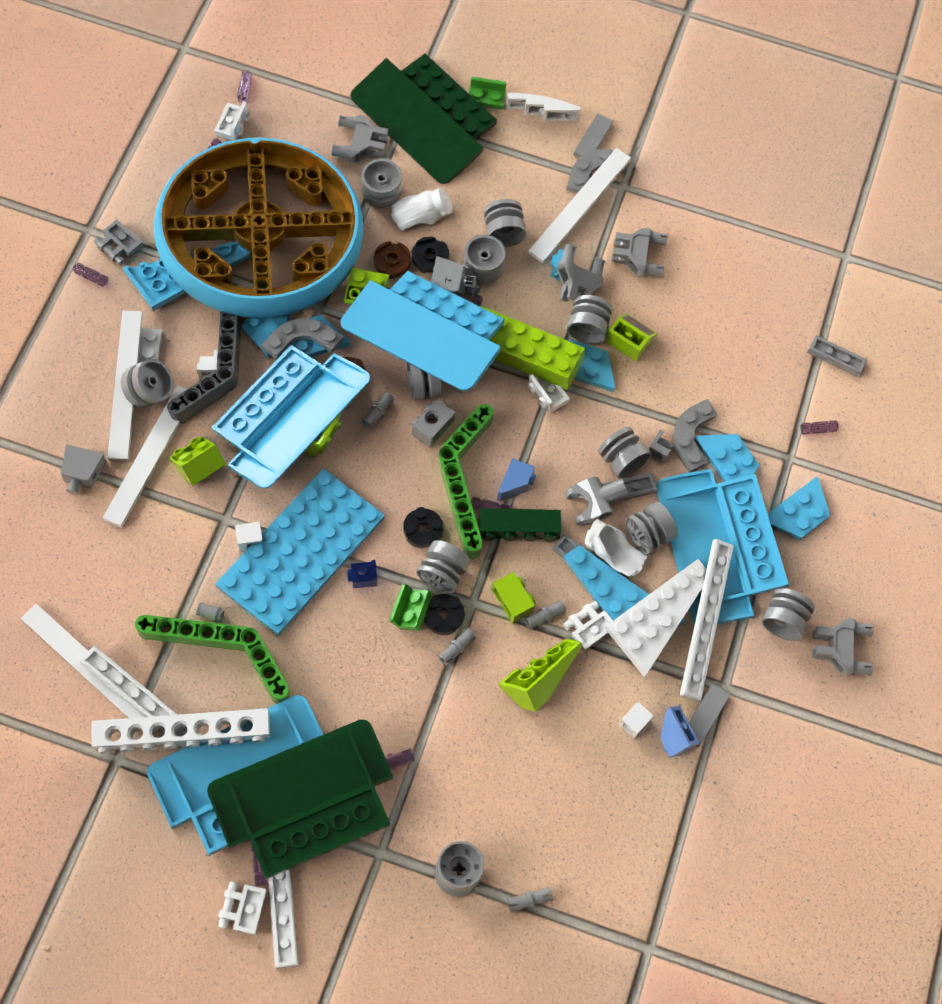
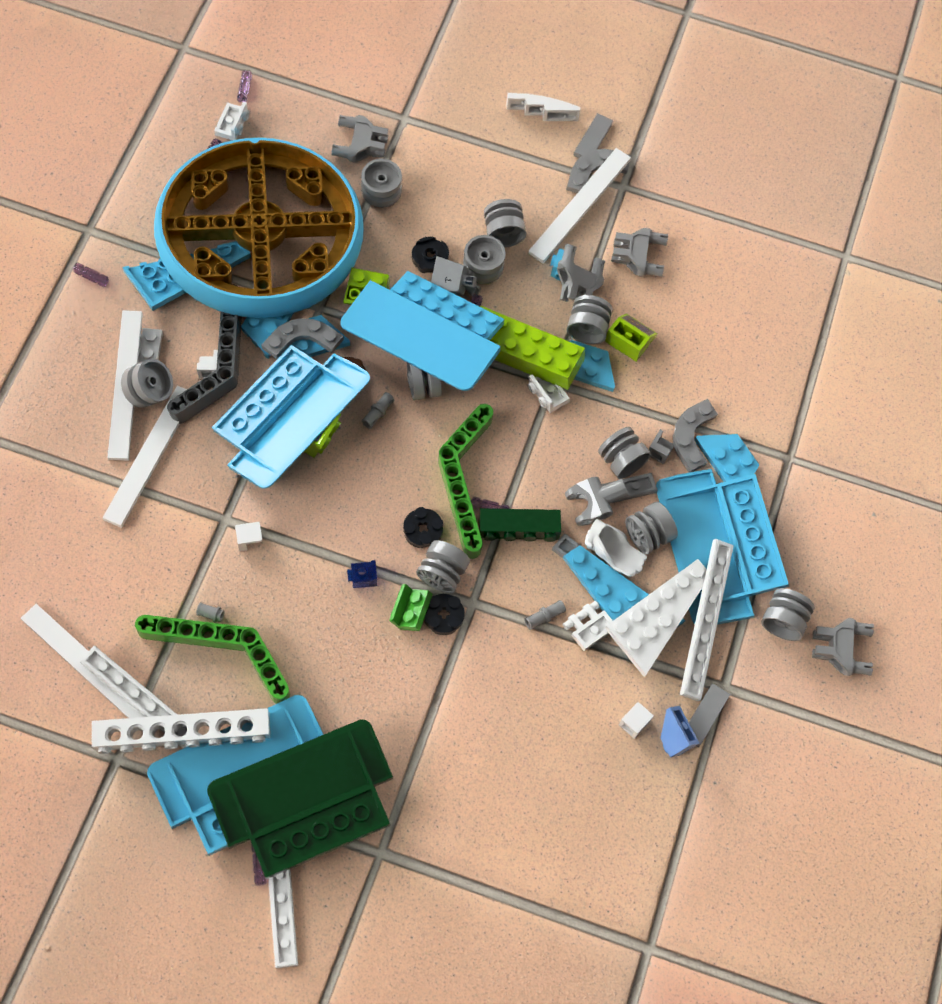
(81, 468): light grey torso -> none
(122, 238): light grey plate -> none
(197, 460): lime slope -> none
(248, 911): white plate -> none
(300, 551): medium azure plate -> none
(396, 268): reddish brown plate -> none
(399, 759): clear purple pin -> none
(421, 208): white hair -> none
(425, 115): dark green slope -> none
(428, 432): light grey brick -> none
(457, 647): light grey pin -> none
(470, 863): light grey wheel -> none
(488, 92): bright green bracket -> none
(513, 597): lime brick -> none
(516, 479): medium blue slope -> none
(529, 899): light grey pin -> none
(537, 682): lime wedge -> none
(801, 511): medium azure wing -> none
(819, 427): clear purple axle -> none
(837, 356): light grey tile -> none

